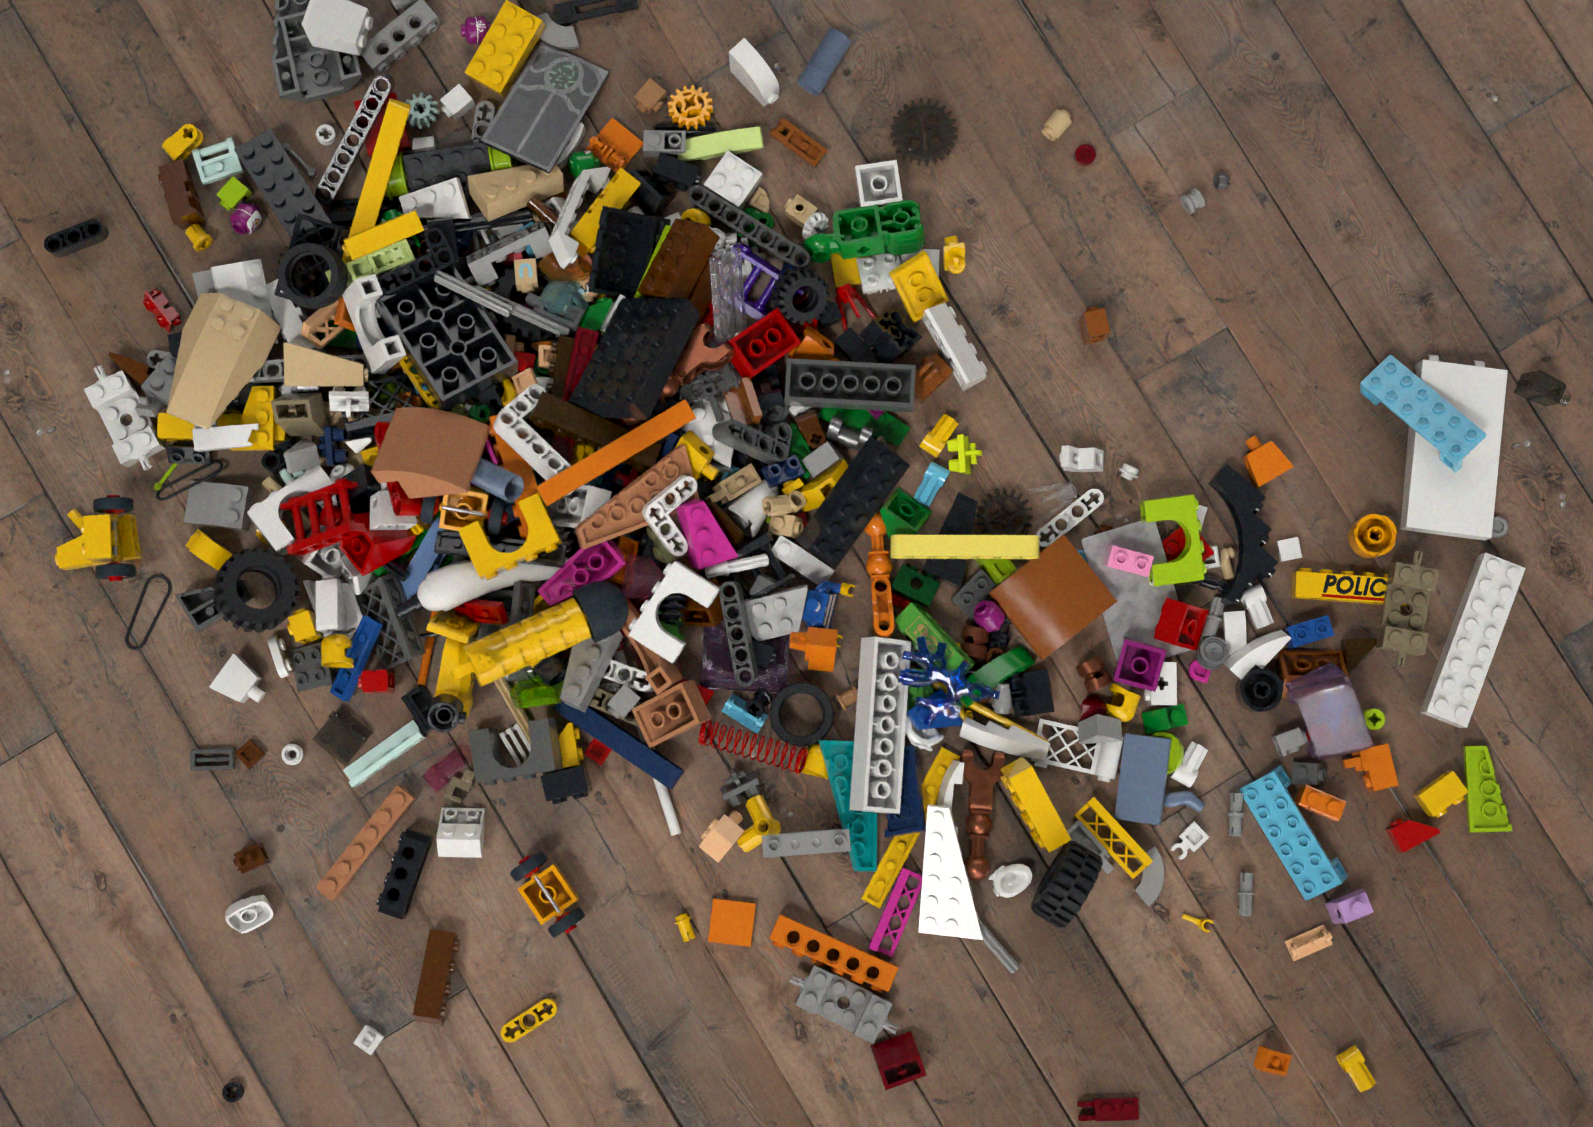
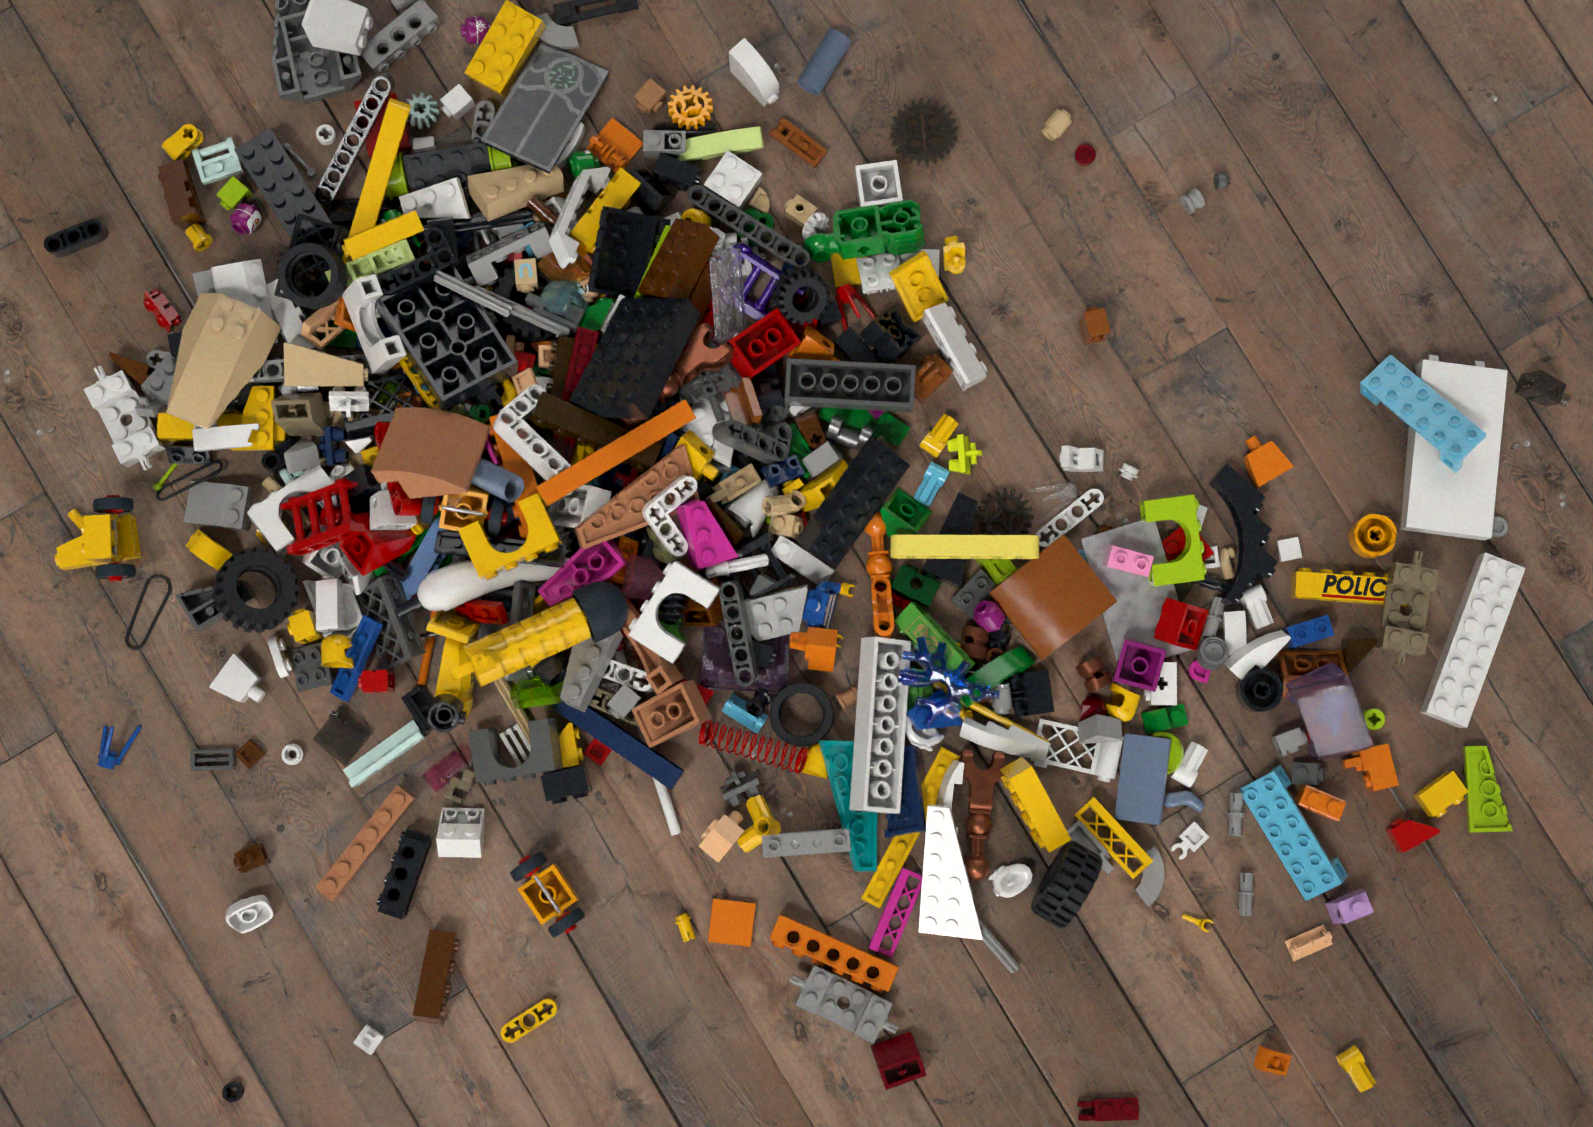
(108, 757): none -> blue plant

